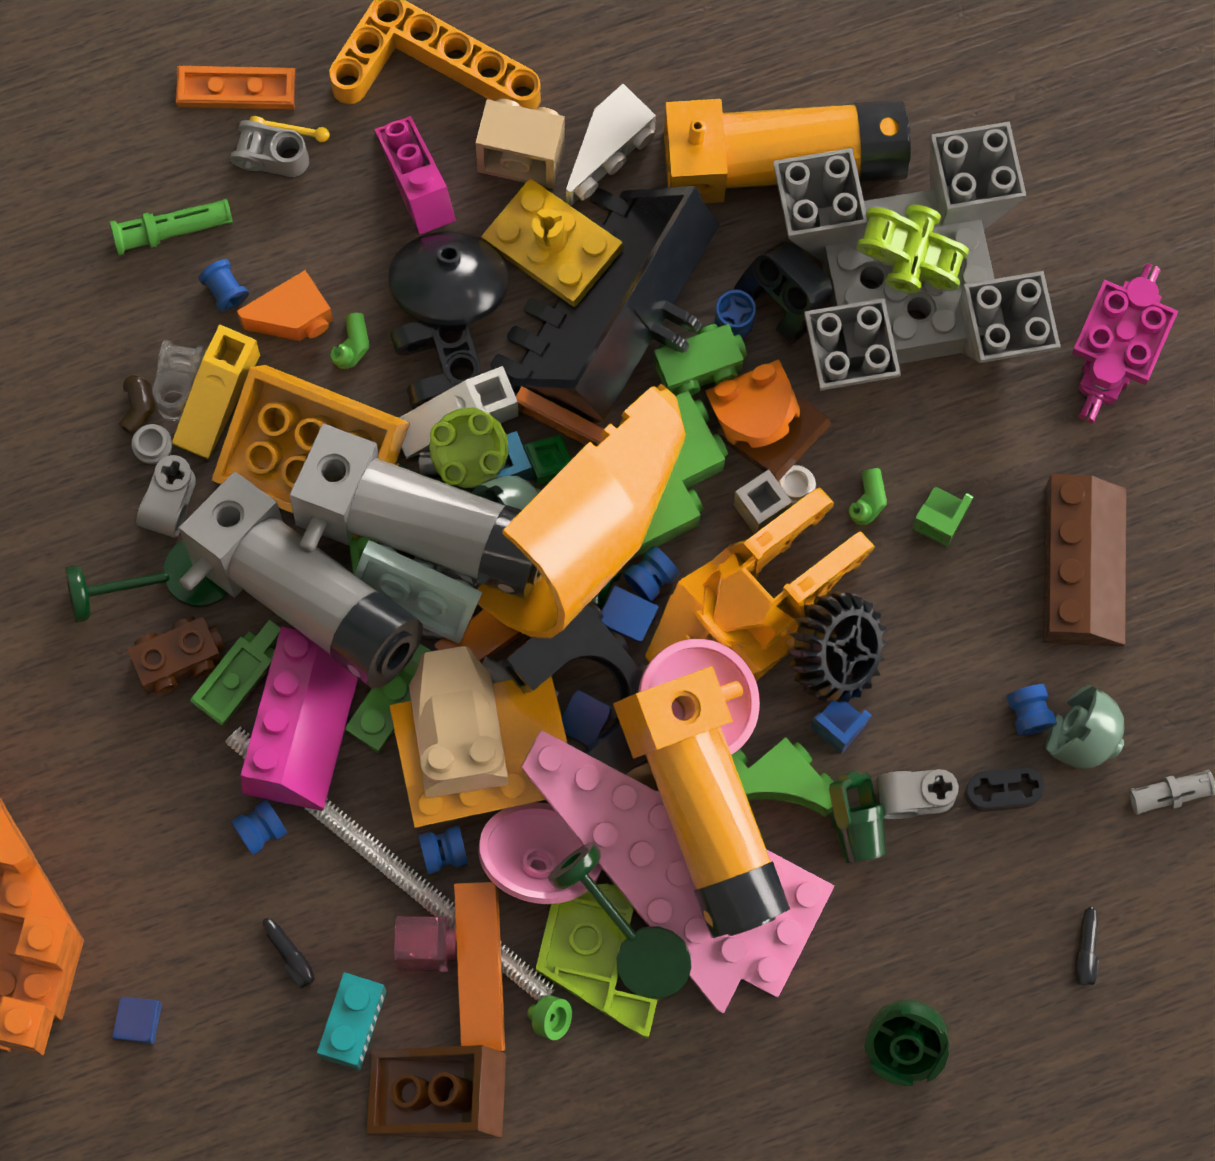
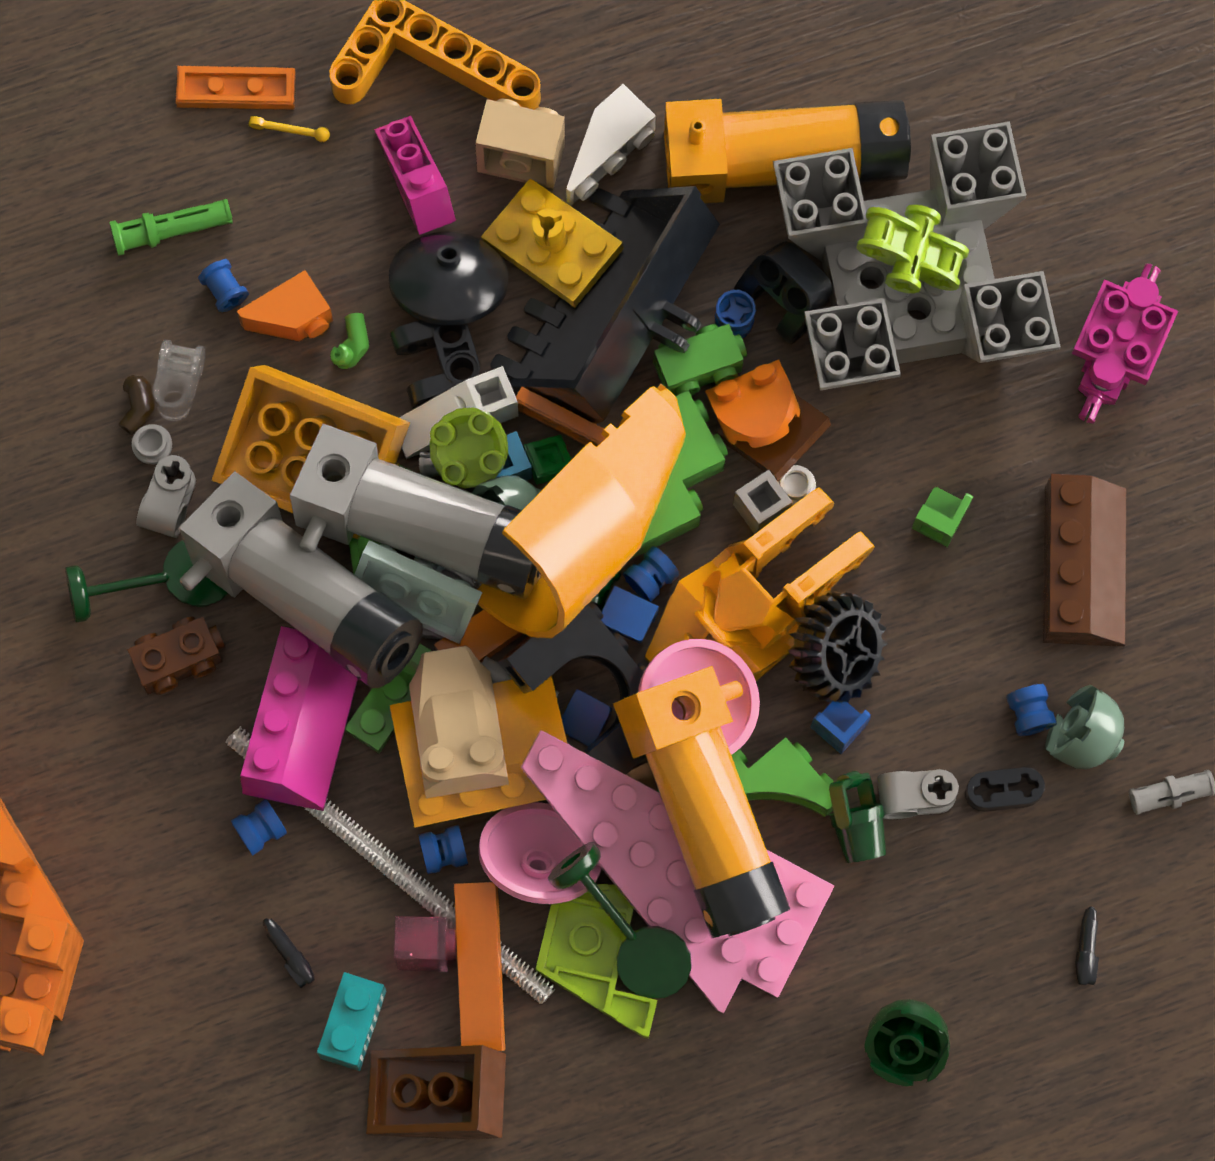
(137, 1020): blue slope -> none
(215, 391): yellow slope -> none
(237, 674): bright green hinge -> none
(262, 148): light grey piece -> none
(550, 1017): bright green tile -> none
(873, 499): bright green arm -> none

